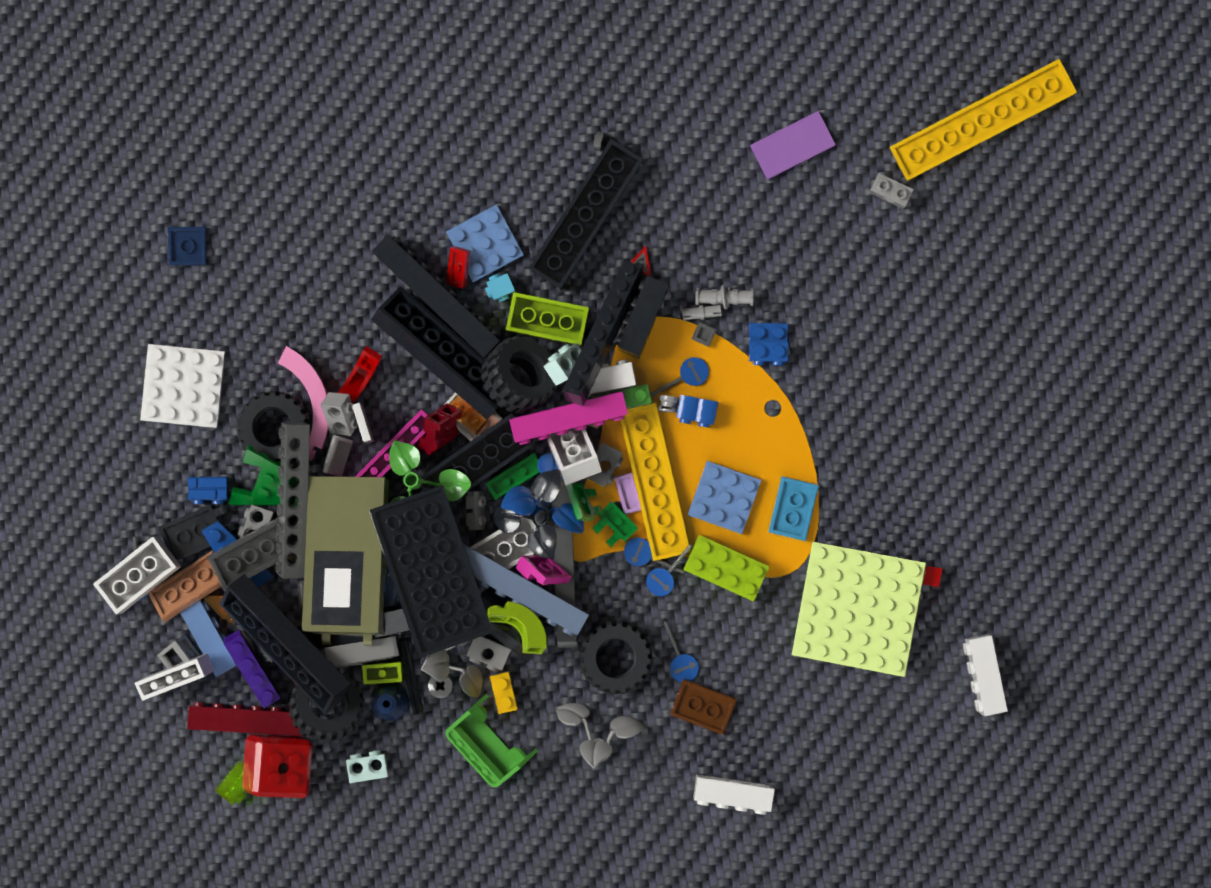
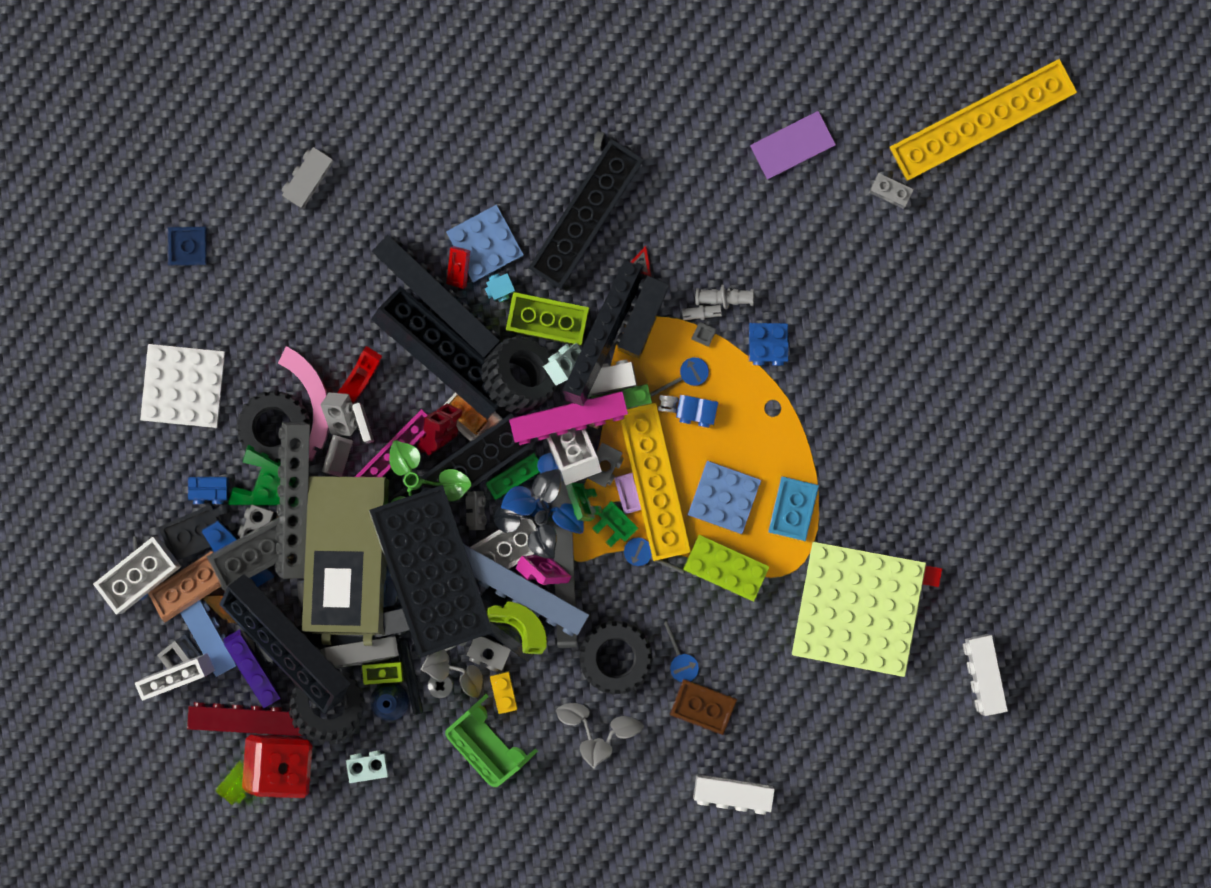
(307, 177): none -> light grey brick
(660, 580): blue piece -> none

